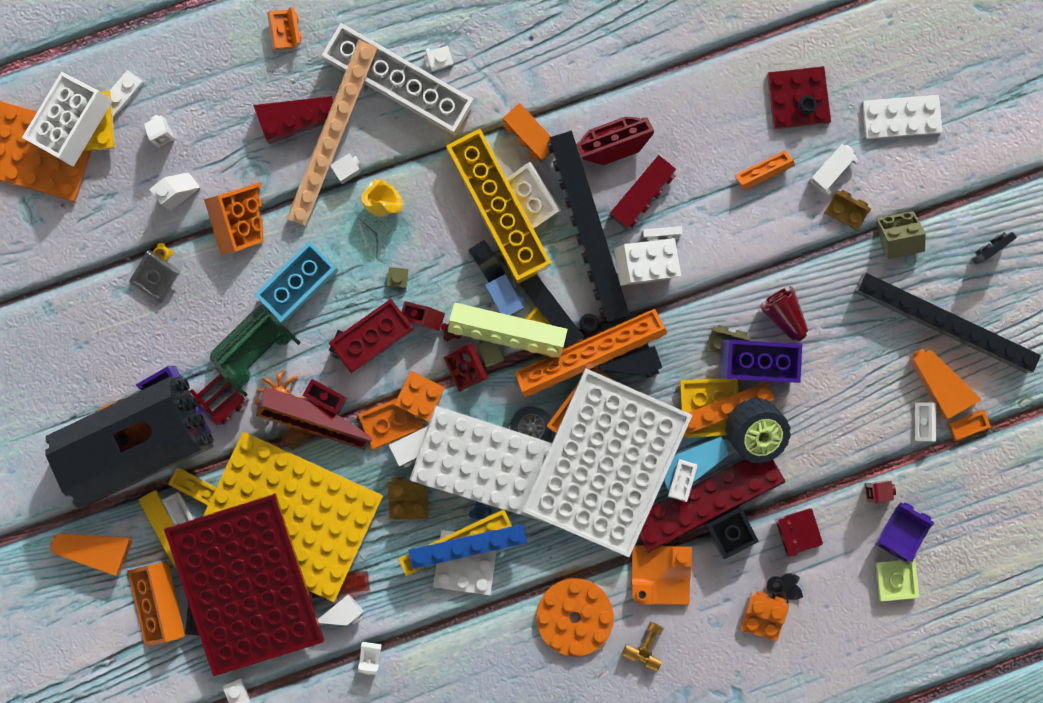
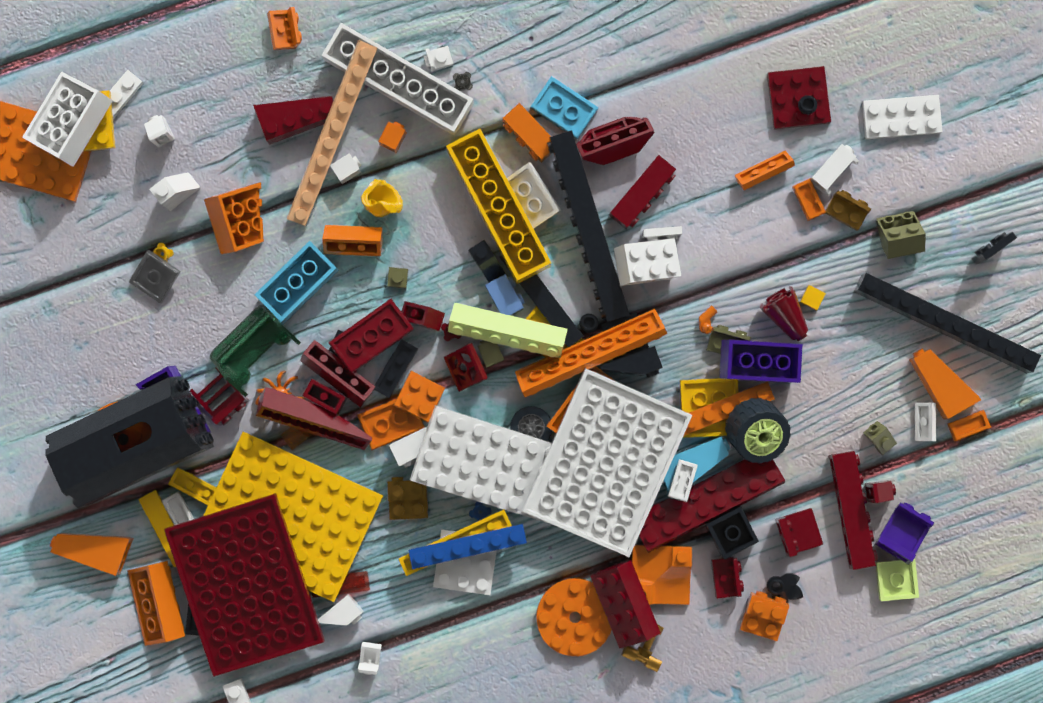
(336, 374): none -> dark red brick
(352, 240): none -> orange brick
(393, 136): none -> orange brick
(395, 368): none -> black plate
(467, 85): none -> clear smoke plate
(564, 107): none -> medium azure tile
(625, 604): none -> dark red brick
(705, 320): none -> orange arm
(727, 578): none -> dark red bracket
(808, 199): none -> orange plate
(812, 297): none -> yellow tile
(852, 510): none -> dark red brick
(880, 437): none -> olive bracket

